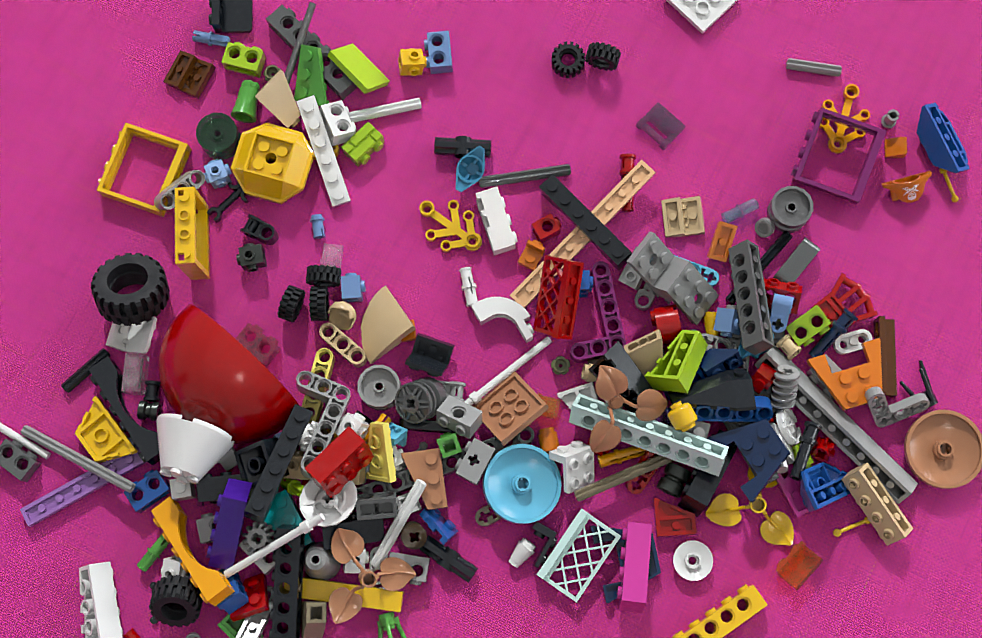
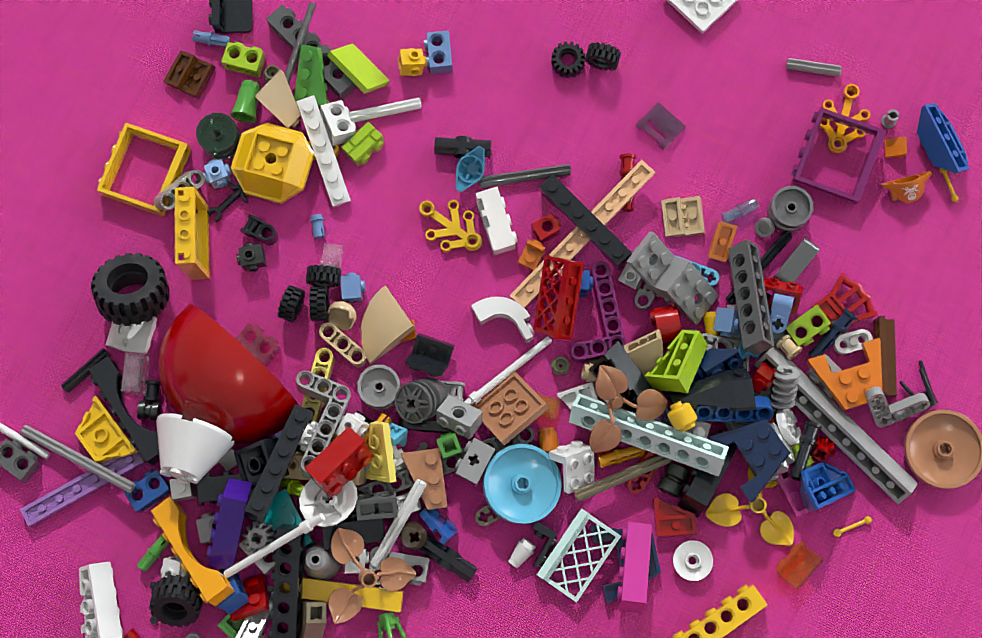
(468, 286): white pin -> none
(877, 504): tan brick -> none

